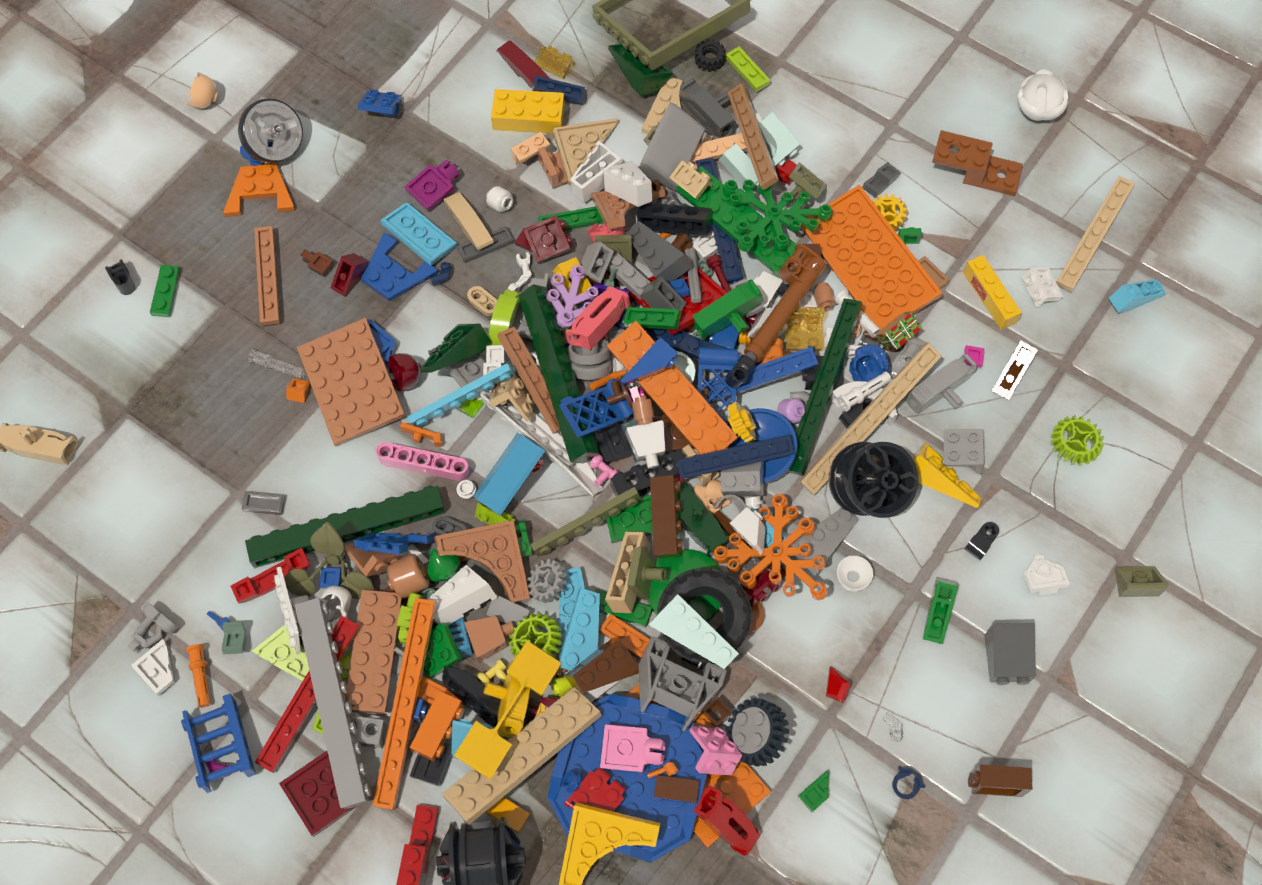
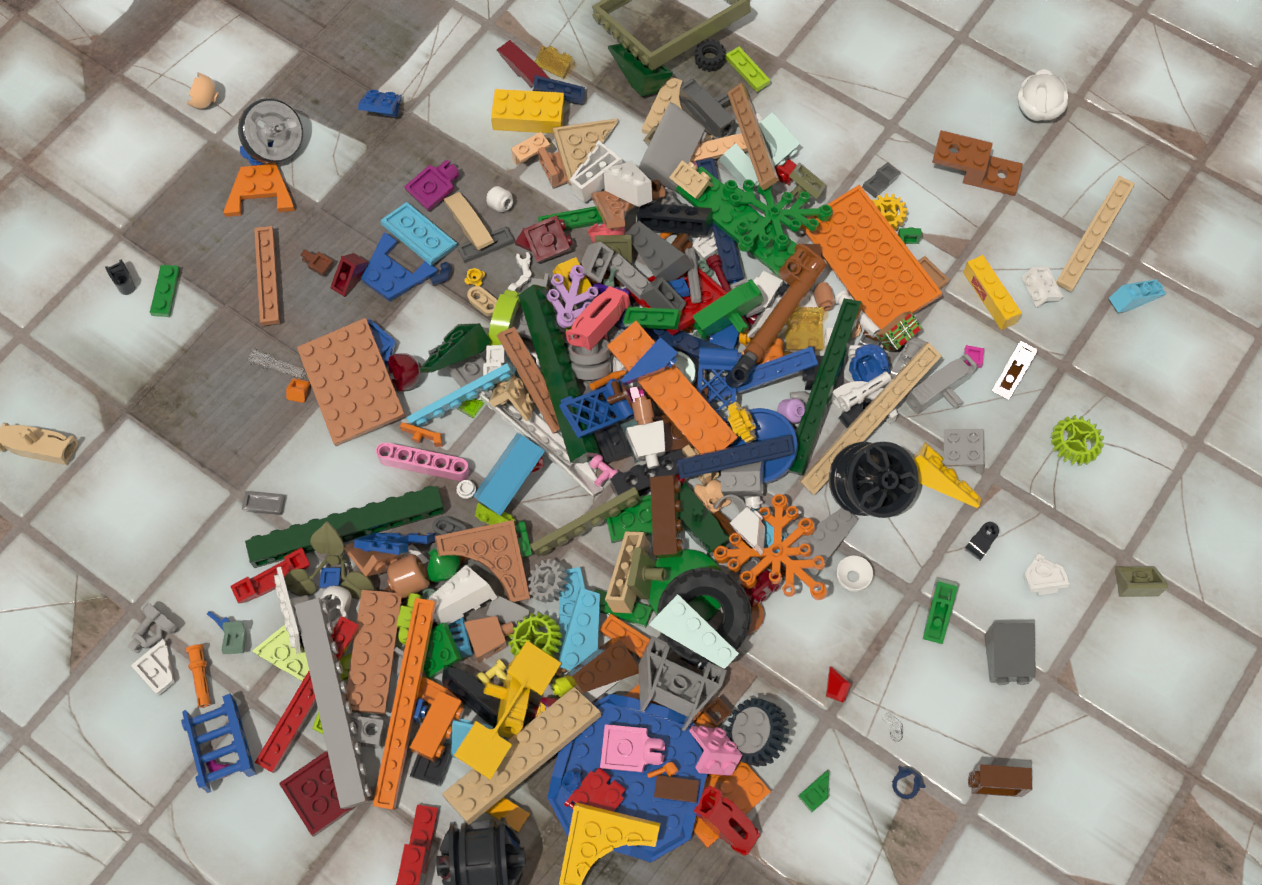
(474, 273): none -> yellow plate

